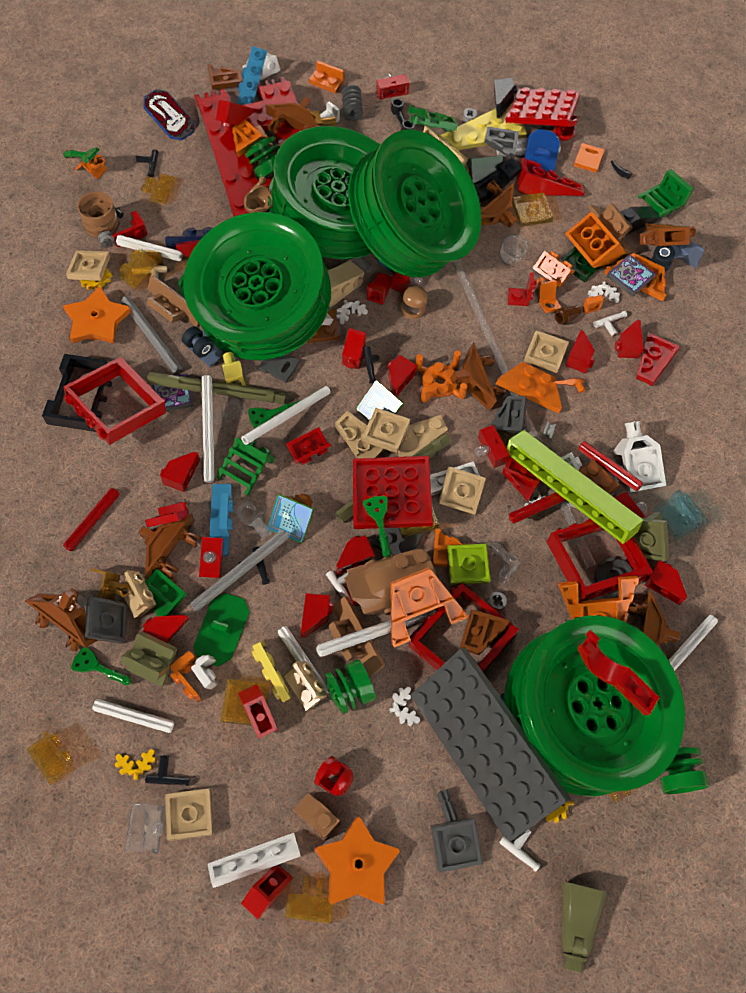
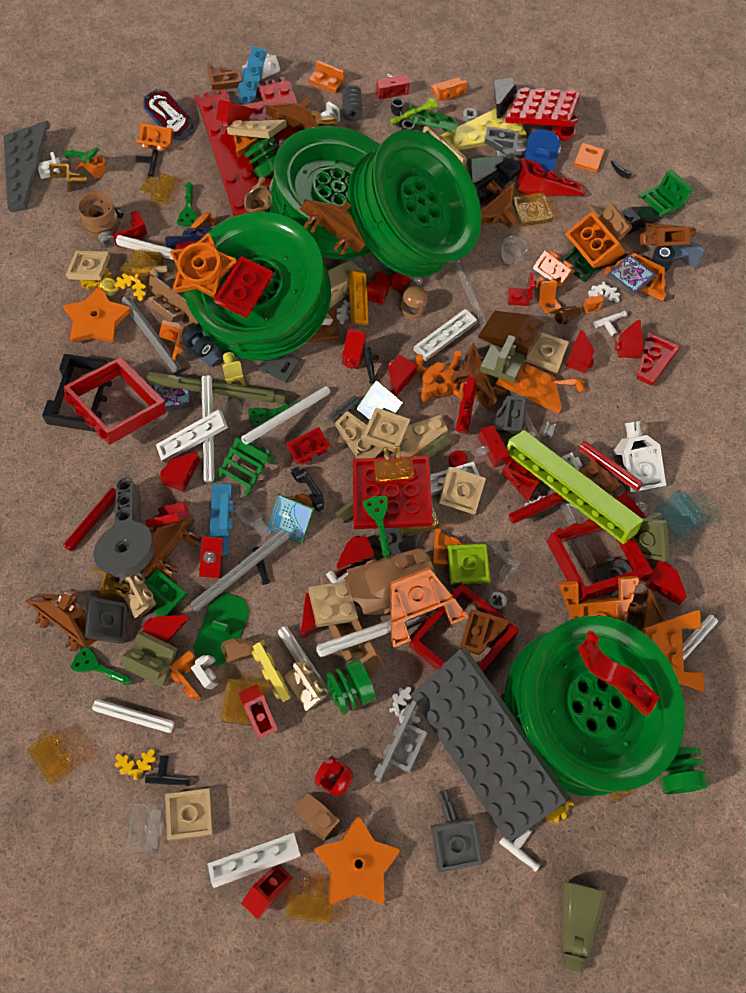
(22, 159): none -> dark grey wing
(44, 166): none -> white bracket
(71, 177): none -> pearl gold bracket
(108, 287): none -> light yellow tile
(127, 531): none -> dark grey beam
(128, 279): none -> yellow animal
(155, 136): none -> orange bracket
(172, 332): none -> orange bracket
(187, 210): none -> green piece
(191, 436): none -> white plate
(201, 267): none -> orange plate
(202, 219): none -> orange bar
(237, 650): none -> medium nougat rock
(243, 287): none -> red plate
(259, 129): none -> tan wing
(299, 475): none -> black bar
(332, 604): none -> tan plate
(336, 221): none -> dark orange connector
(347, 406): none -> dark grey axle
(358, 298): none -> light orange tile
(394, 468): none -> clear yellow hinge
(405, 746): none -> light grey bracket
(431, 104): none -> lime piece
(445, 334): none -> white plate
(449, 89): none -> orange bracket
(457, 458): none -> red tile
(466, 406): none -> red wing
(503, 361): none -> olive bracket
(522, 326): none -> reddish brown slope
(668, 638): none -> orange wing

